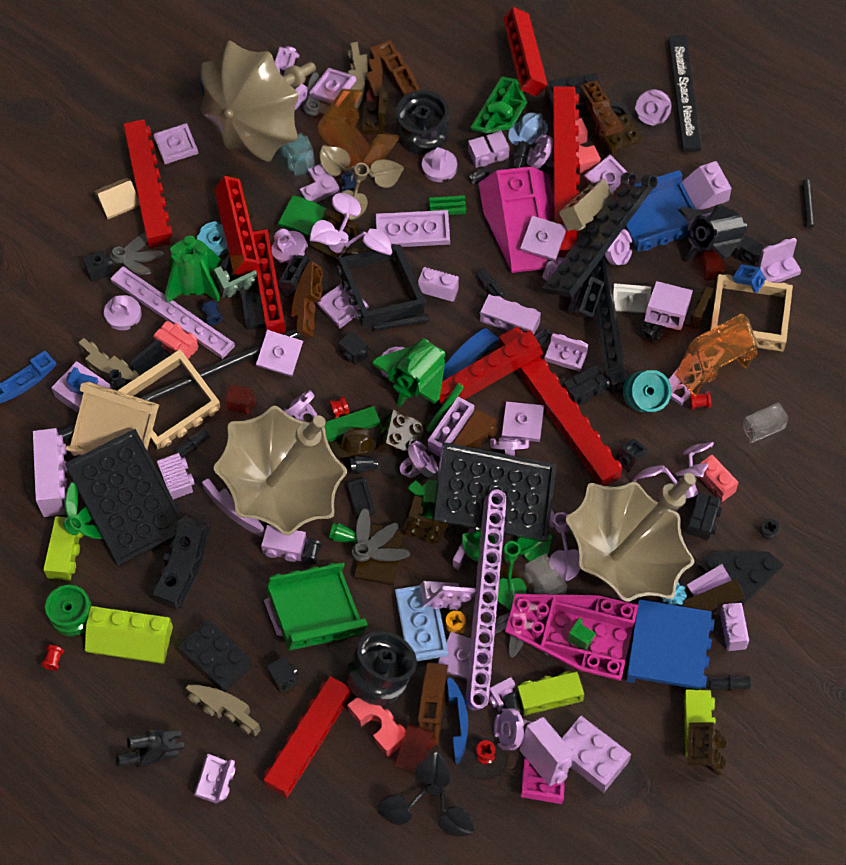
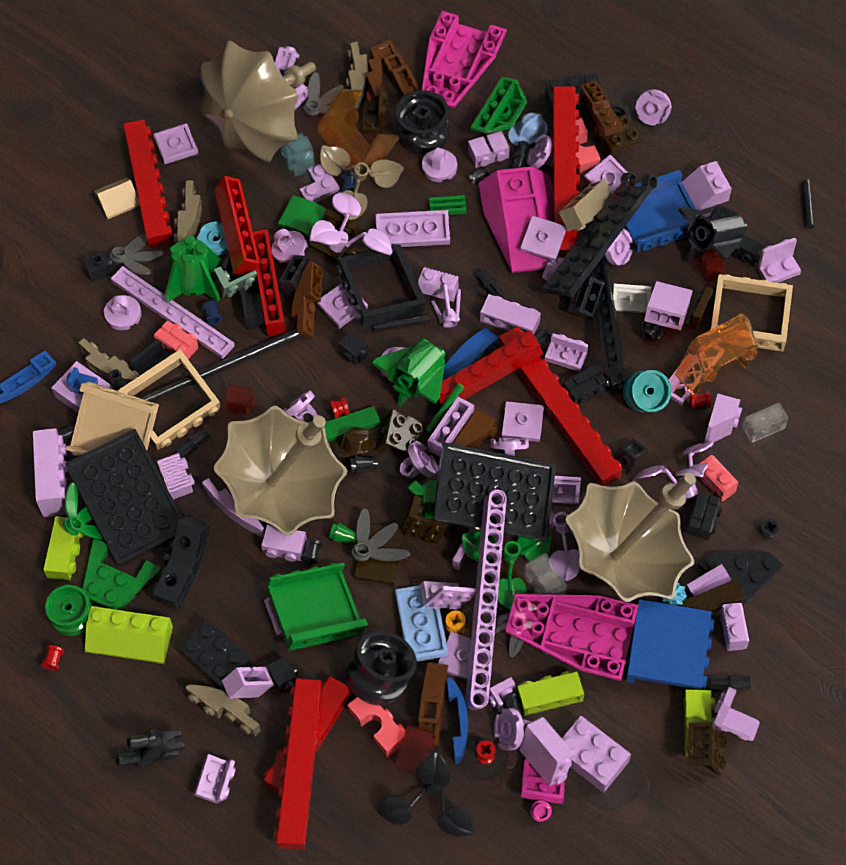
(110, 586): none -> green wing
(190, 216): none -> dark tan slope
(247, 682): none -> lavender piece
(279, 353): lavender plate -> none
(299, 764): none -> red brick
(331, 84): lavender plate -> none
(360, 496): black tile -> none
(449, 317): none -> lavender plant
(458, 57): none -> dark pink wedge
(502, 107): green arm -> none
(525, 51): red brick -> none
(540, 810): none -> dark pink plate
(566, 490): none -> lavender hinge
(580, 635): green panel -> none
(684, 93): black tile -> none
(723, 418): none -> lavender slope
(732, 720): none -> lavender bracket
(750, 276): blue bracket -> none

